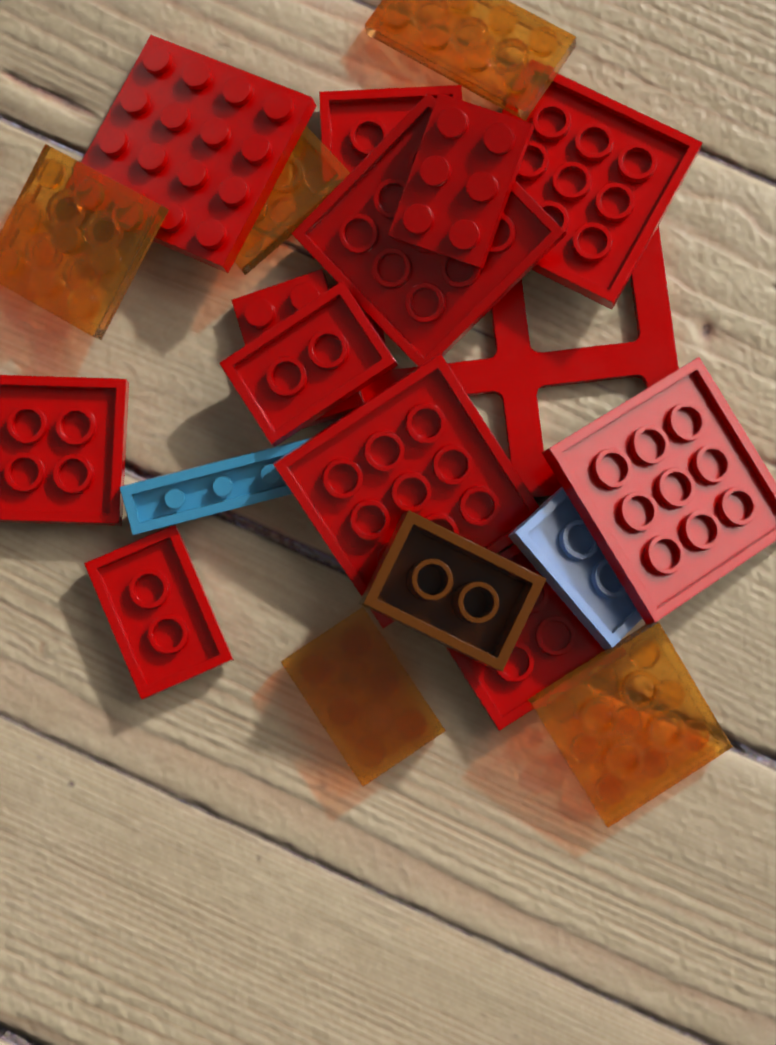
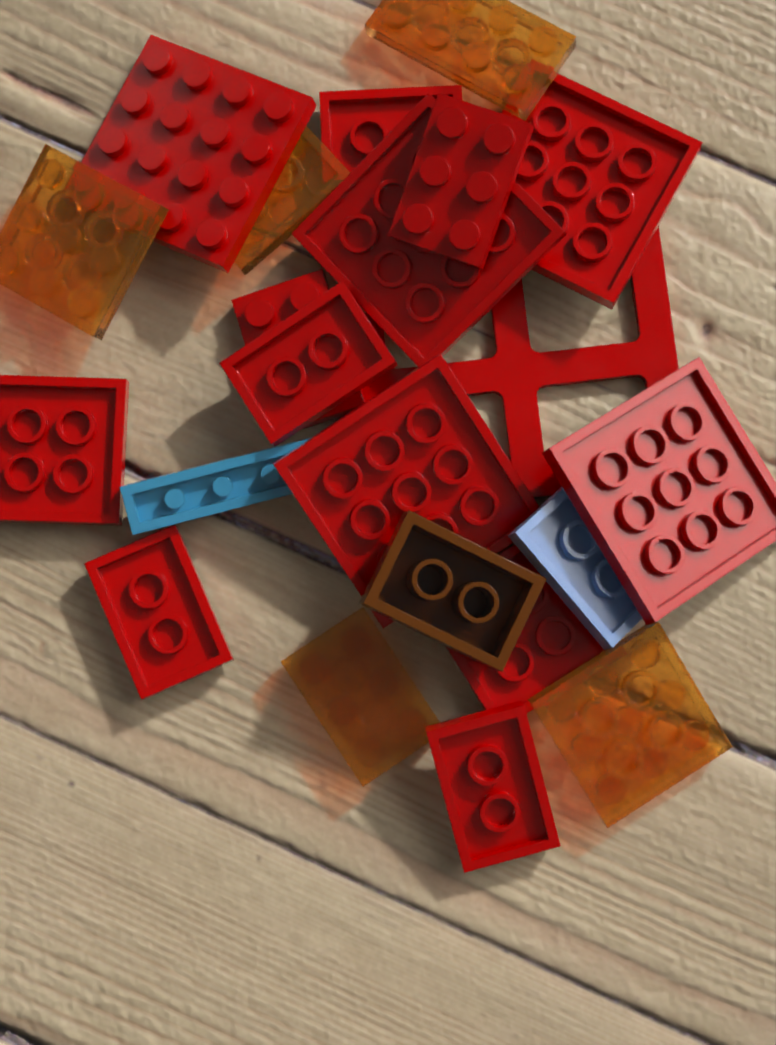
(492, 786): none -> red plate

